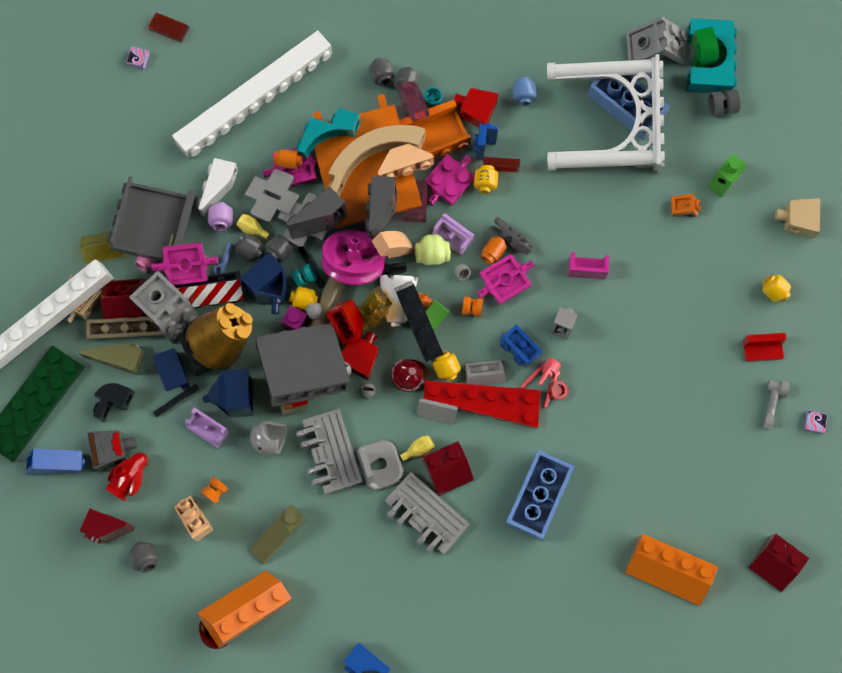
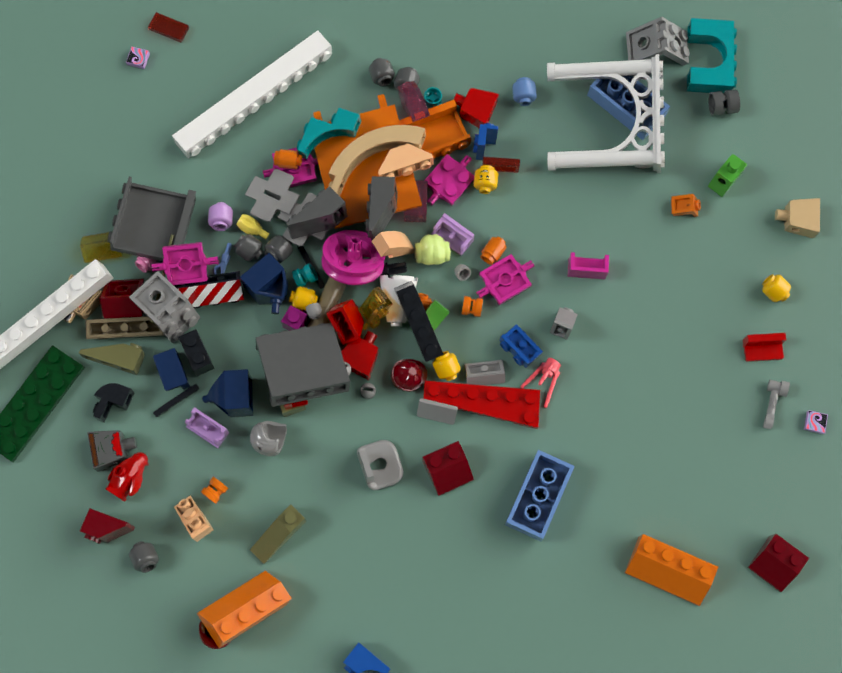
(54, 462): slope -> none
(219, 182): white slope -> none
(219, 336): pearl gold cone -> none
(333, 451): light grey hinge -> none
(418, 448): light yellow piece -> none
(428, 512): light grey hinge -> none
(511, 236): dark grey hinge -> none
(557, 390): tile -> none
(705, 46): green brick -> none

